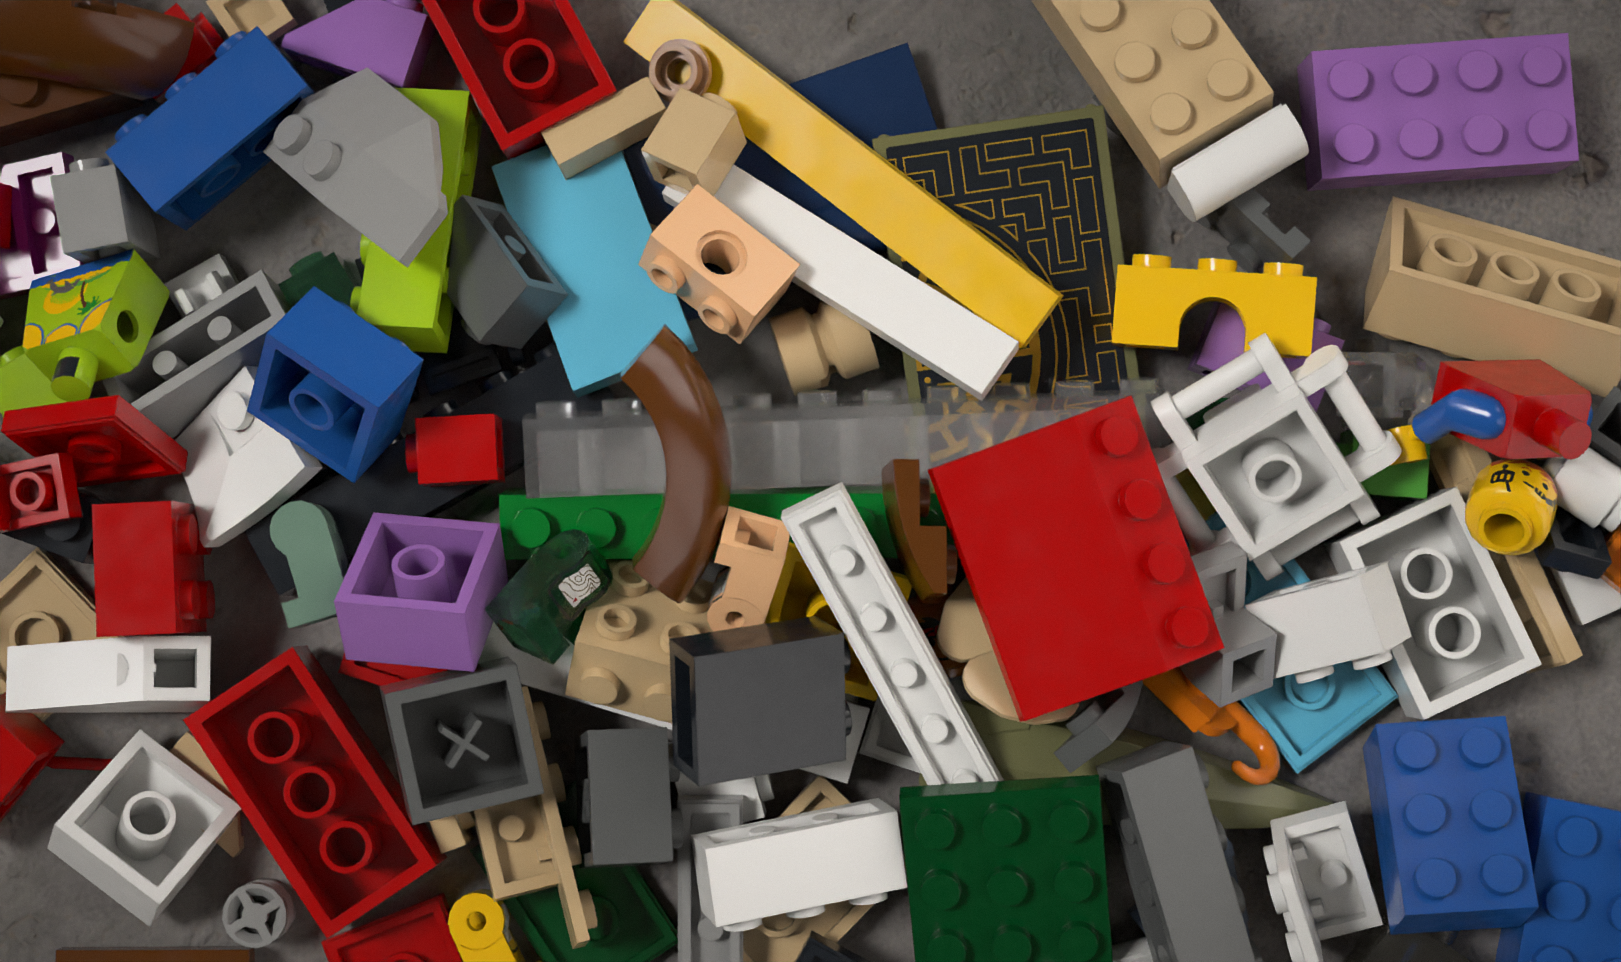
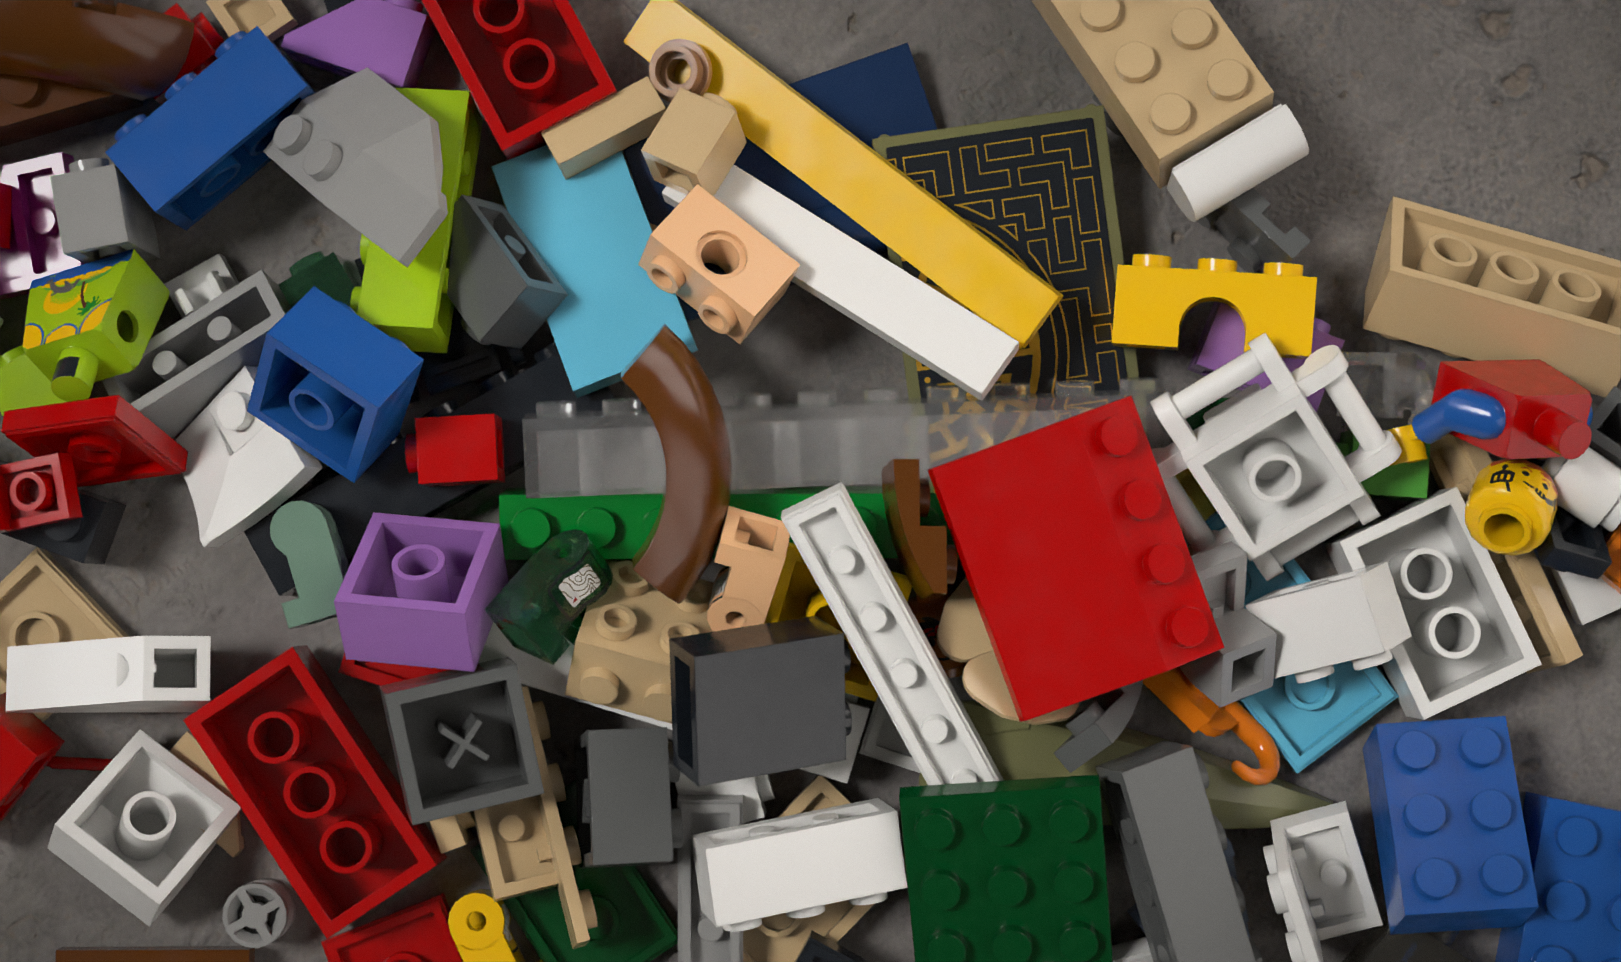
(149, 569): red brick -> none
(821, 345): tan wheel -> none
(1438, 111): medium lavender brick -> none

